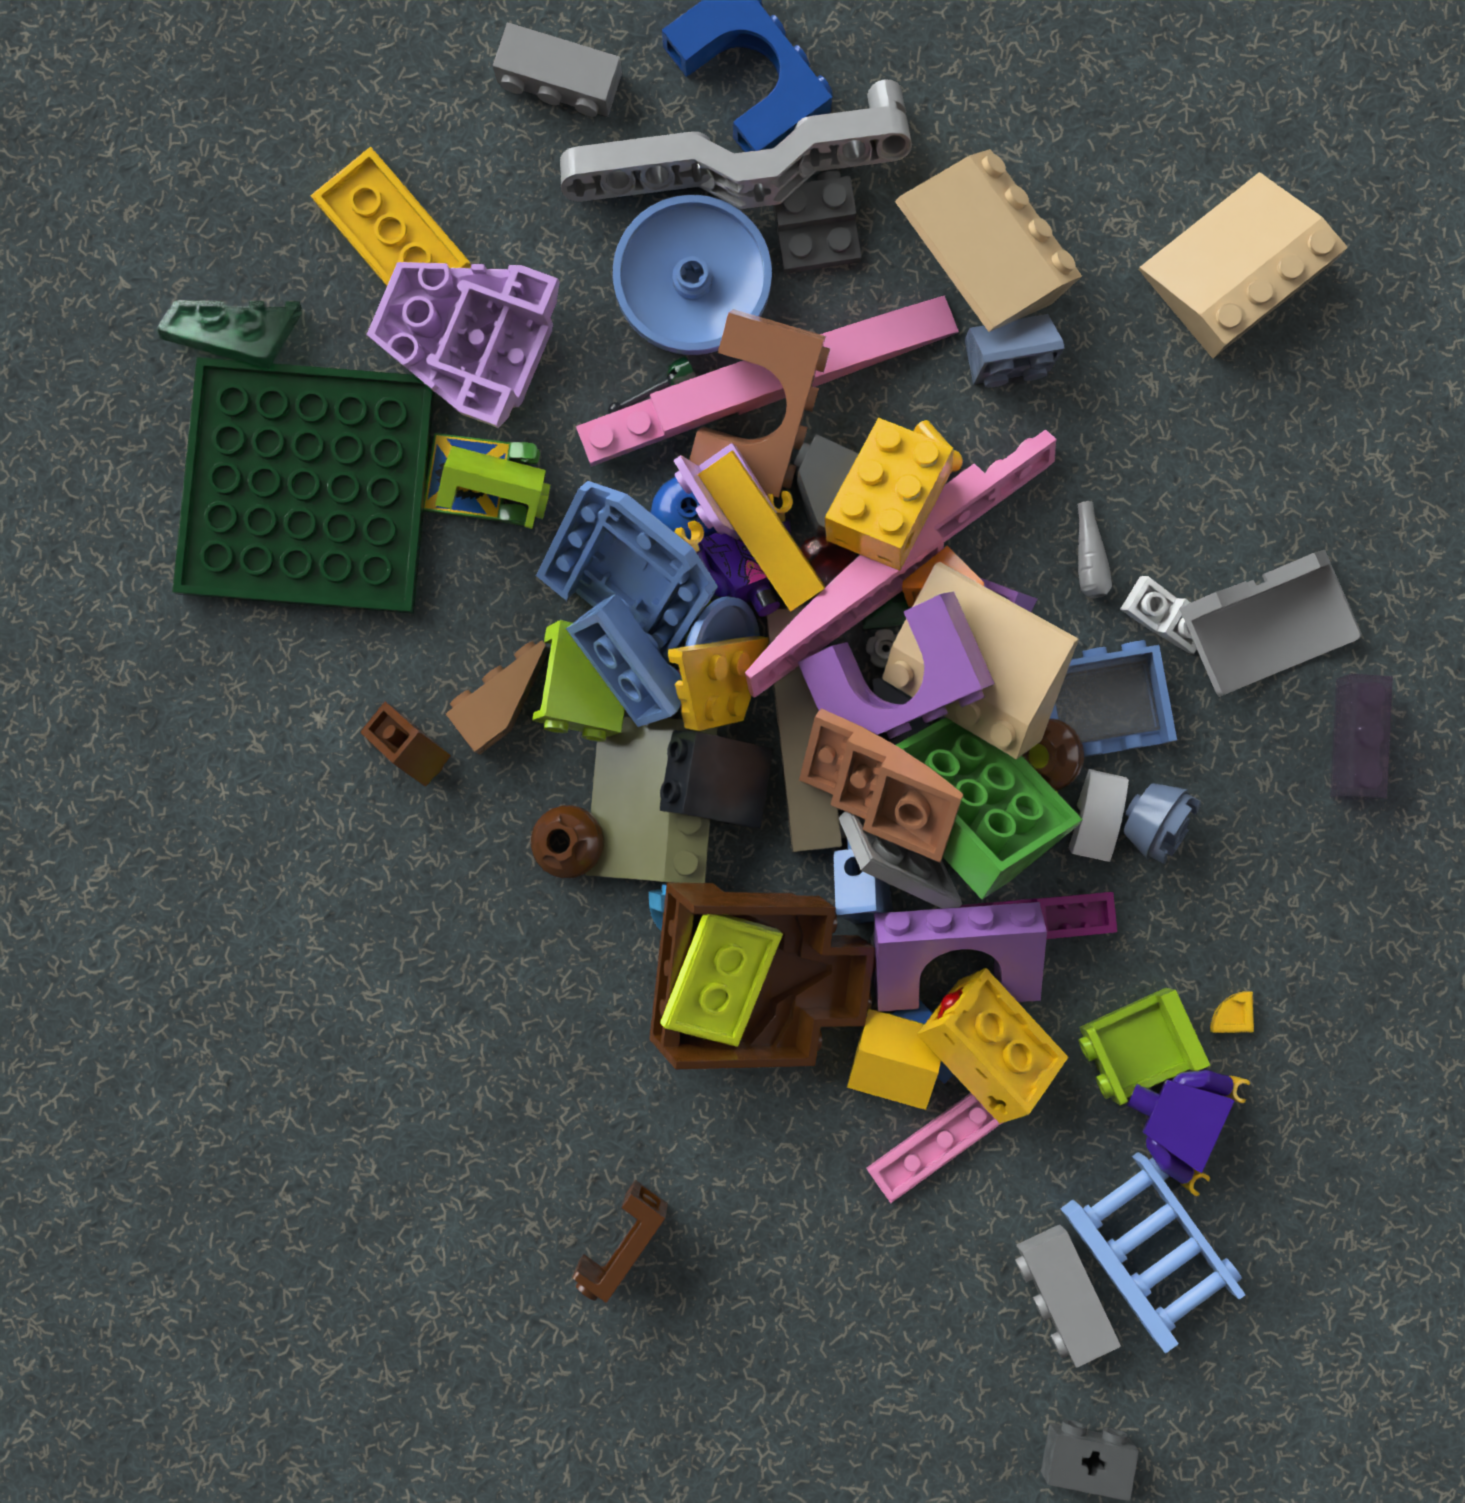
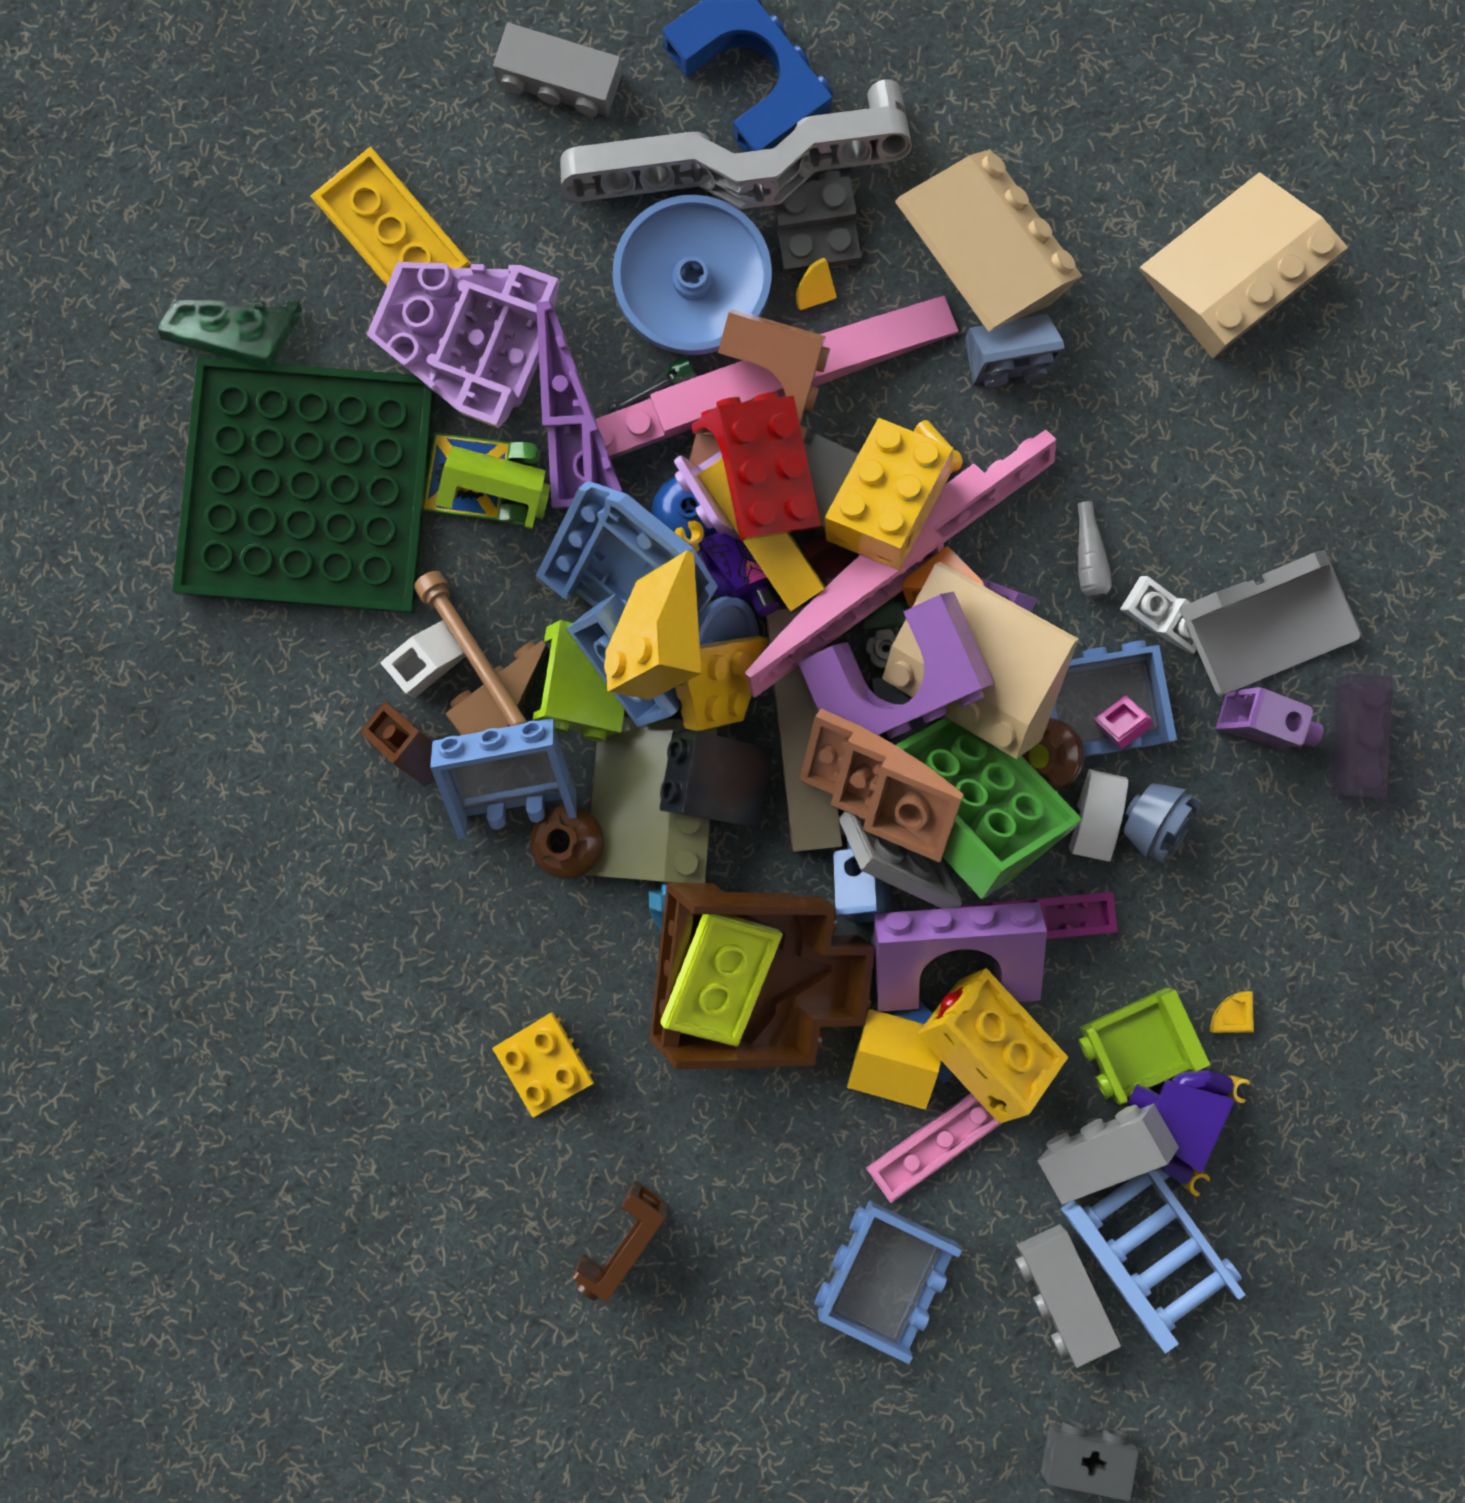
(423, 659): none -> white slope
(434, 590): none -> medium nougat piece
(502, 772): none -> medium blue window
(543, 1064): none -> yellow hinge
(574, 438): none -> medium lavender wedge
(657, 633): none -> yellow slope
(763, 464): none -> red bracket
(815, 286): none -> yellow tile
(885, 1280): none -> window
(1107, 1152): none -> light grey brick
(1123, 722): none -> dark pink tile
(1269, 719): none -> medium lavender torso

